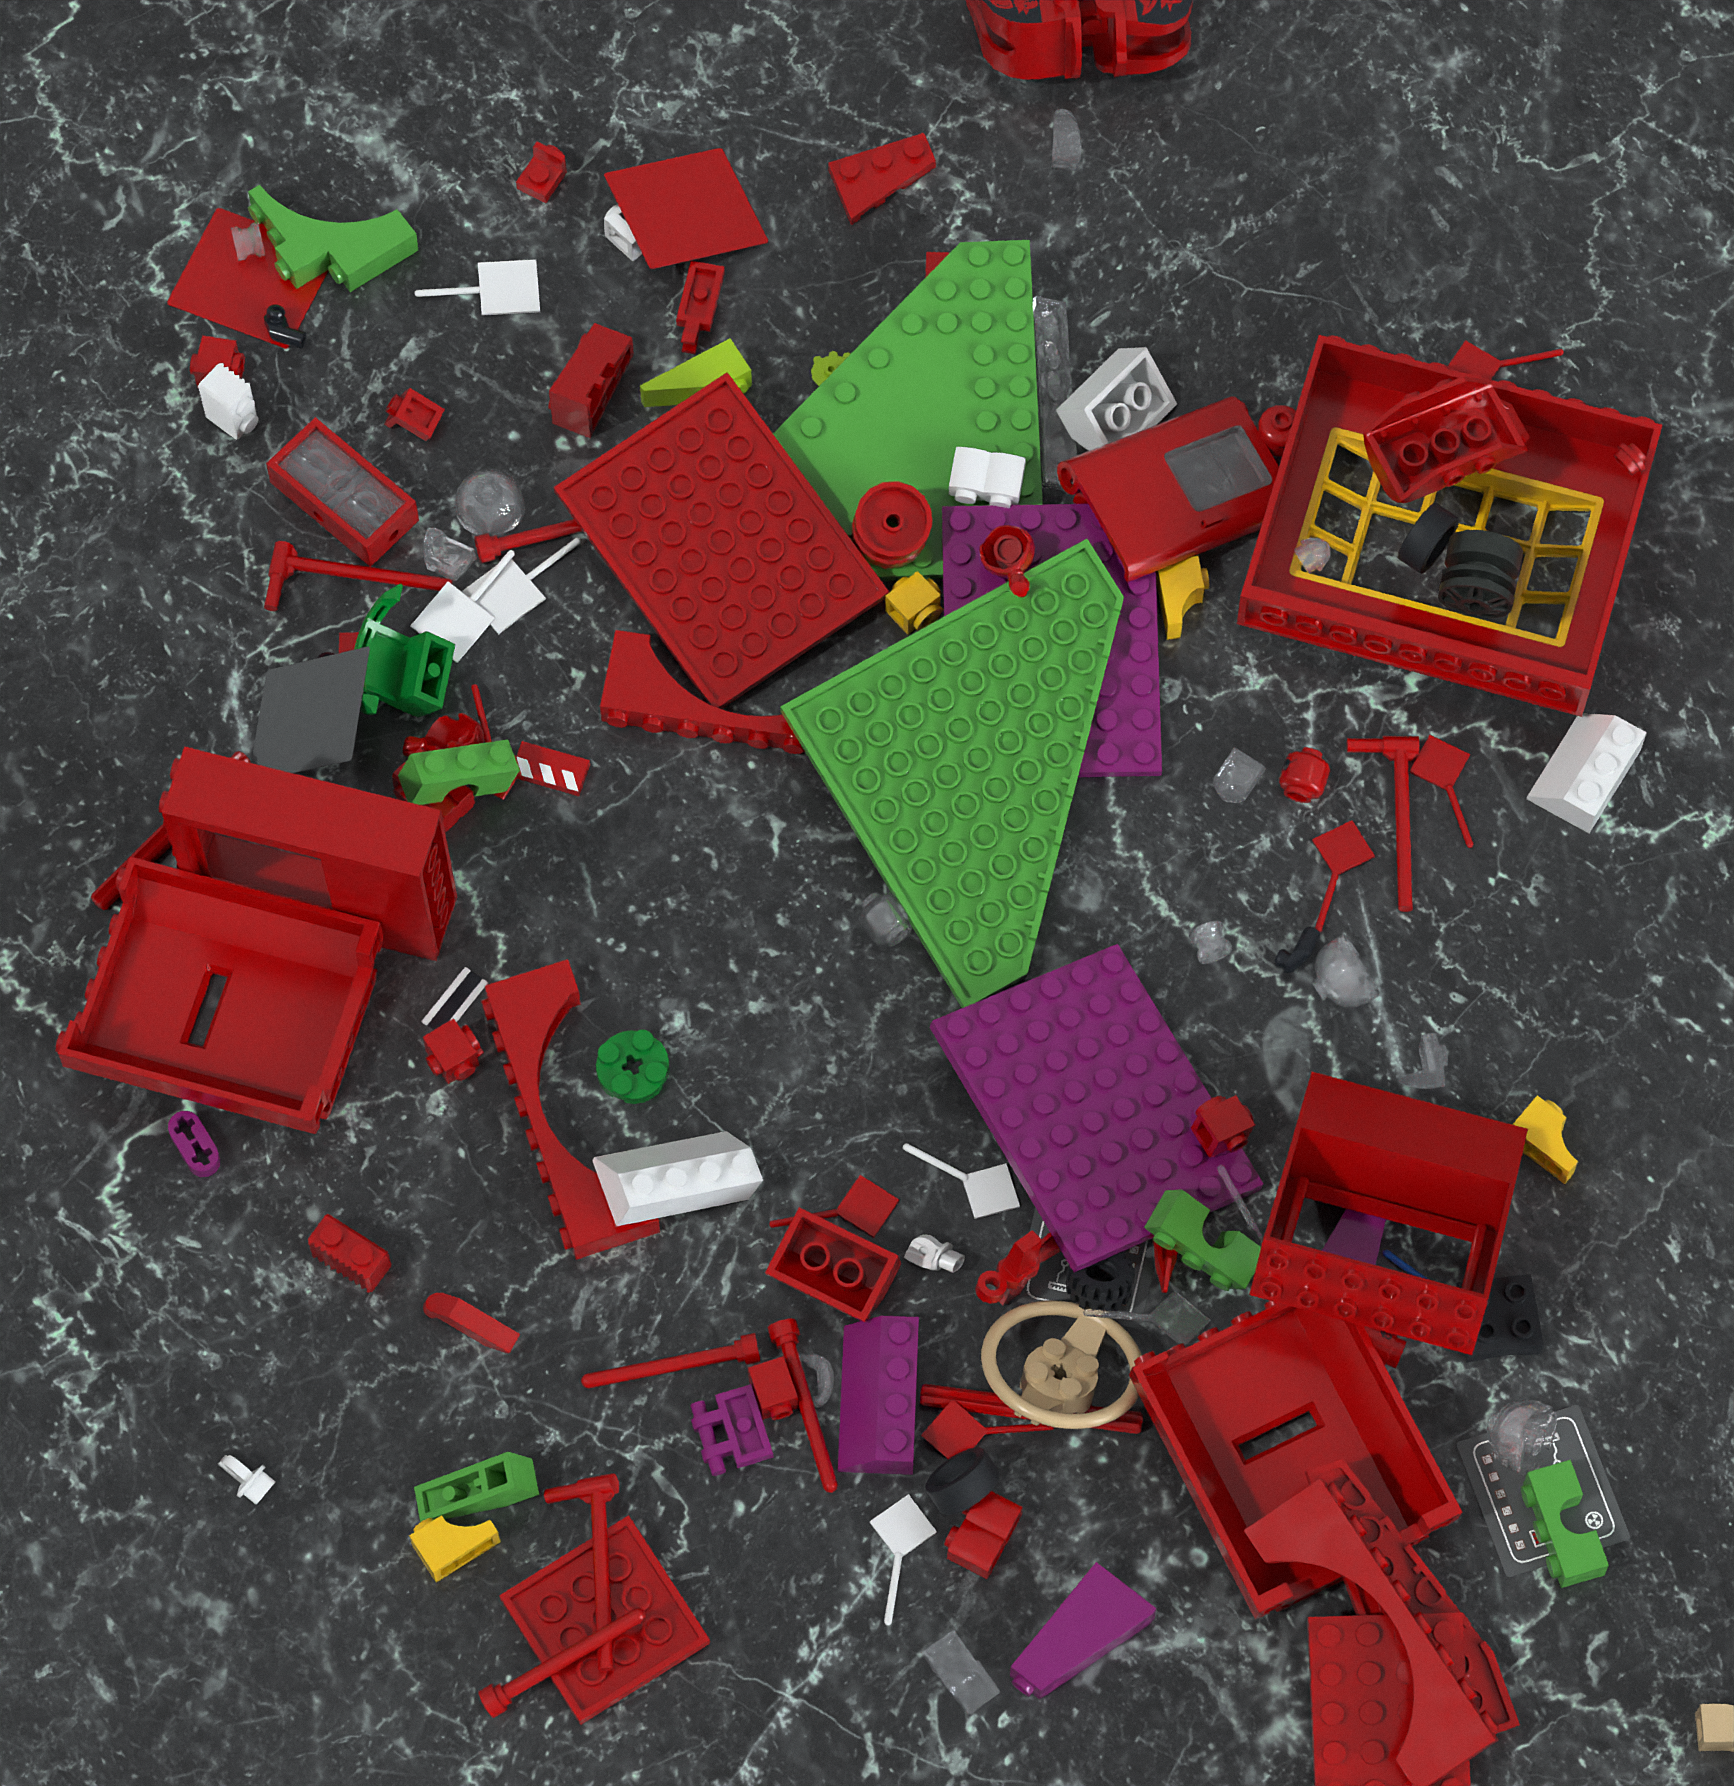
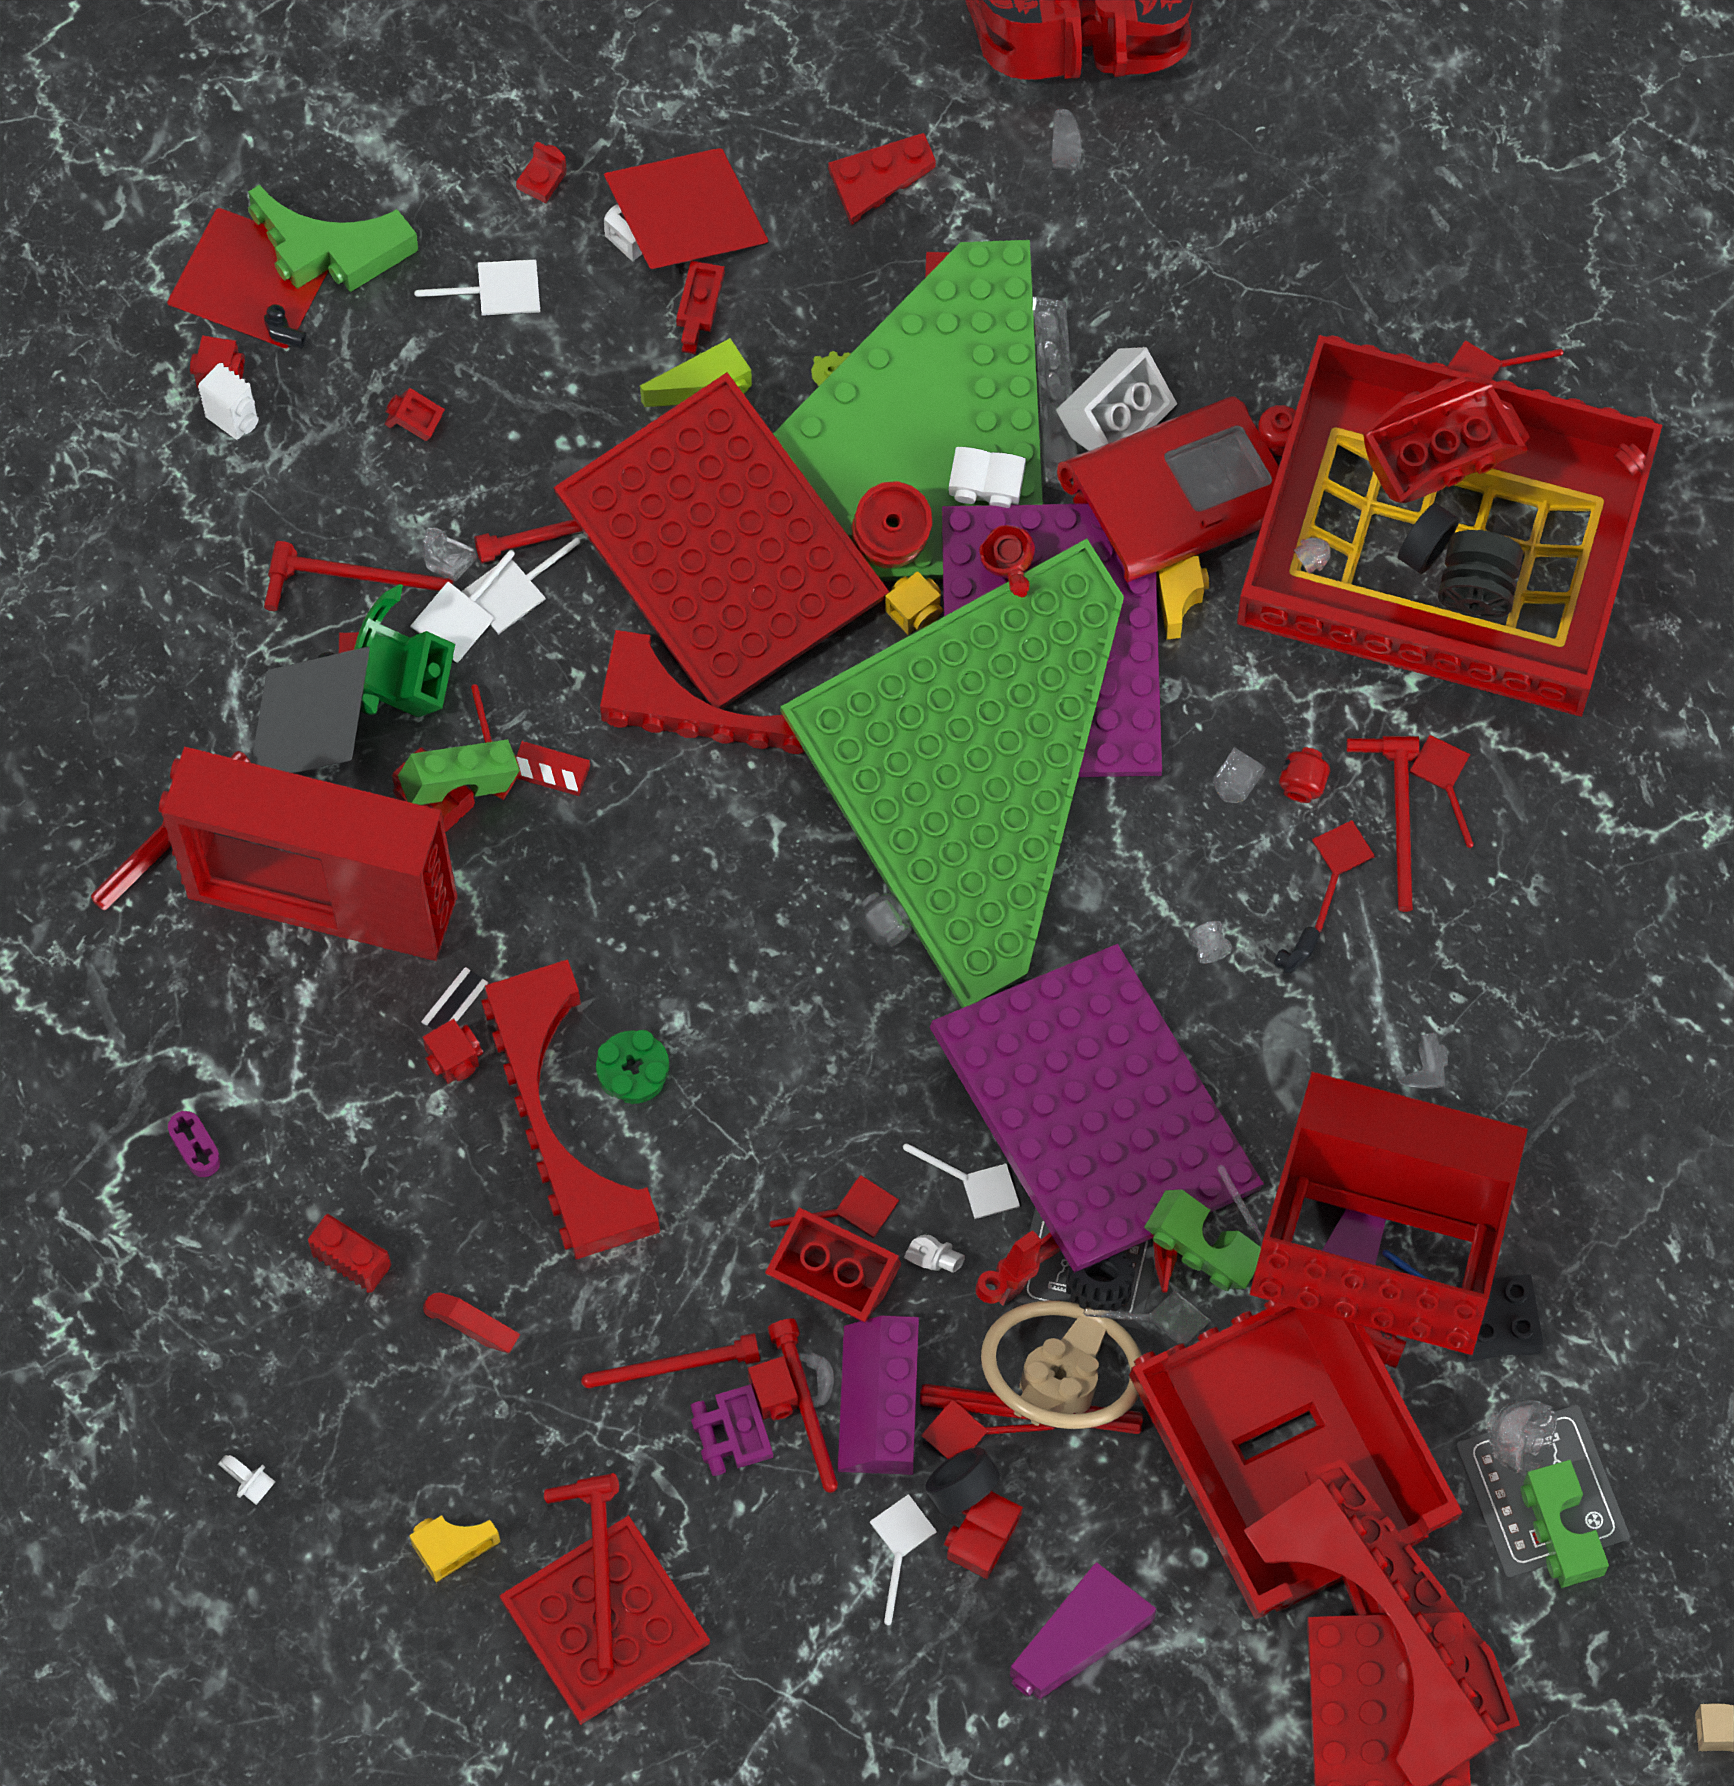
(248, 241): clear wheel -> none
(284, 1014): red panel -> none
(342, 491): brick -> none
(446, 734): red hair -> none
(478, 1487): bright green slope -> none
(489, 503): clear cylinder -> none
(499, 1697): red piece -> none
(590, 379): red wedge -> none
(677, 1177): white slope -> none
(960, 1672): clear slope -> none
(1222, 1125): red brick -> none
(1343, 975): clear cylinder -> none
(1545, 1140): yellow arch -> none
(1587, 768): white slope -> none

